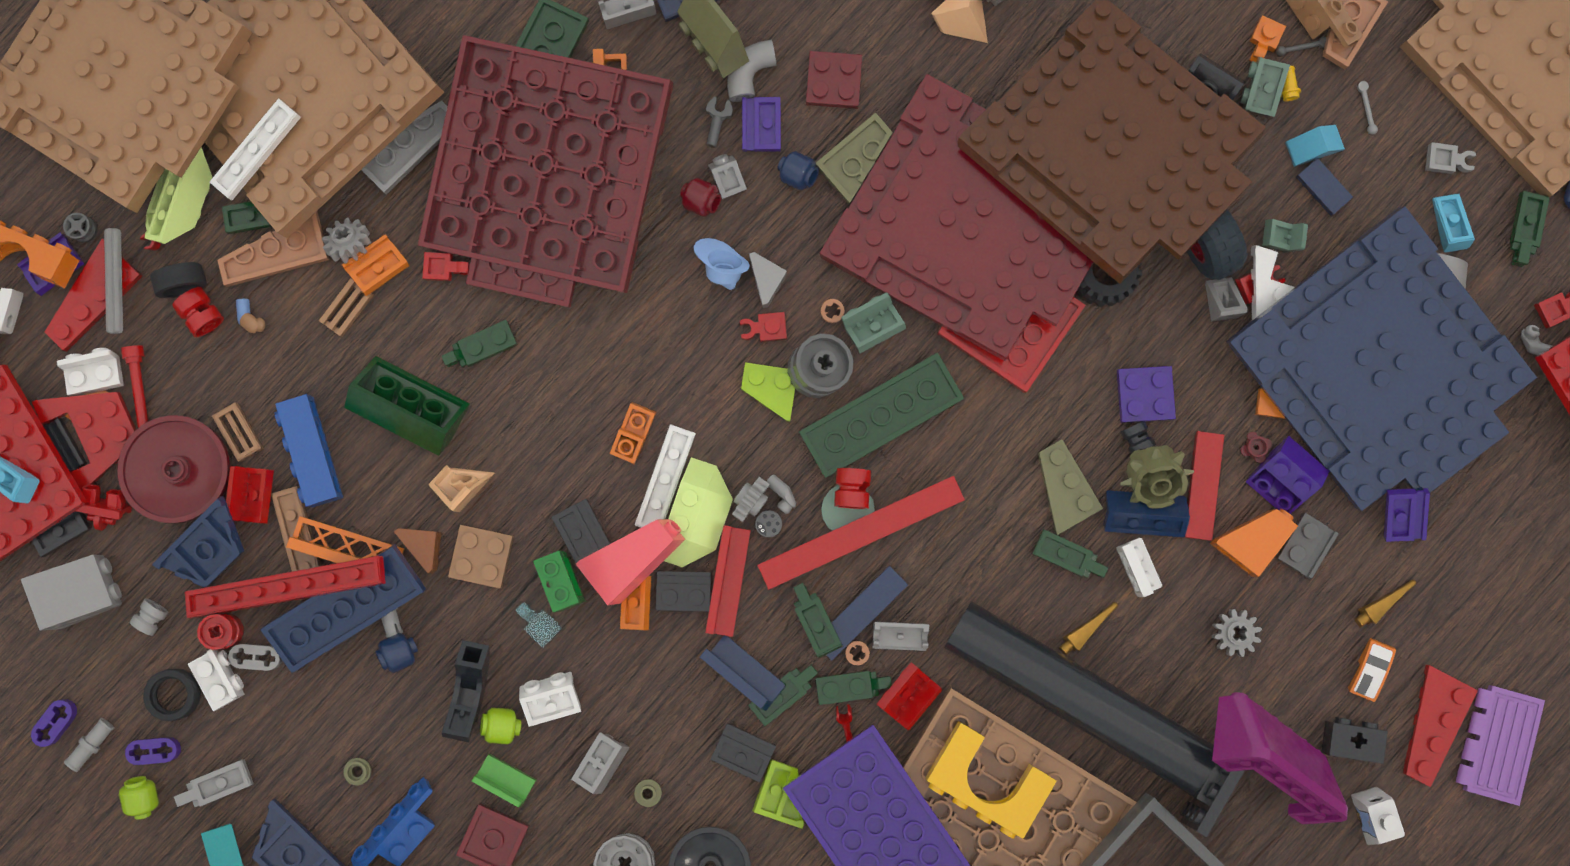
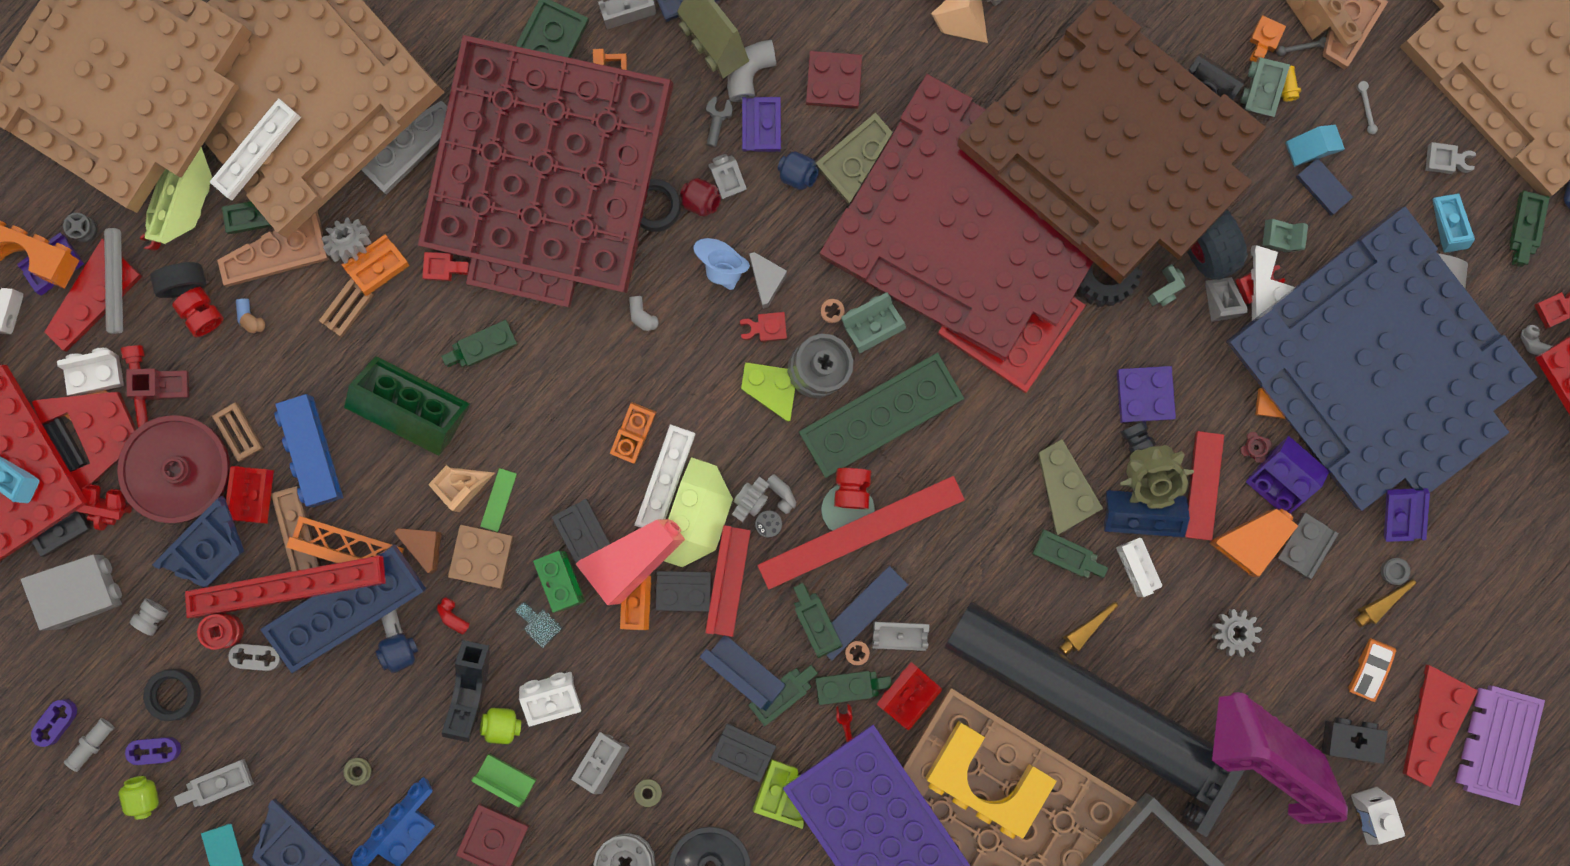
(157, 385): none -> dark red brick
(217, 678): white bracket -> none
(449, 619): none -> red arm
(498, 500): none -> bright green sticker
(640, 317): none -> light grey arm
(671, 218): none -> black tyre
(1166, 294): none -> sand green bracket
(1395, 571): none -> dark grey tile

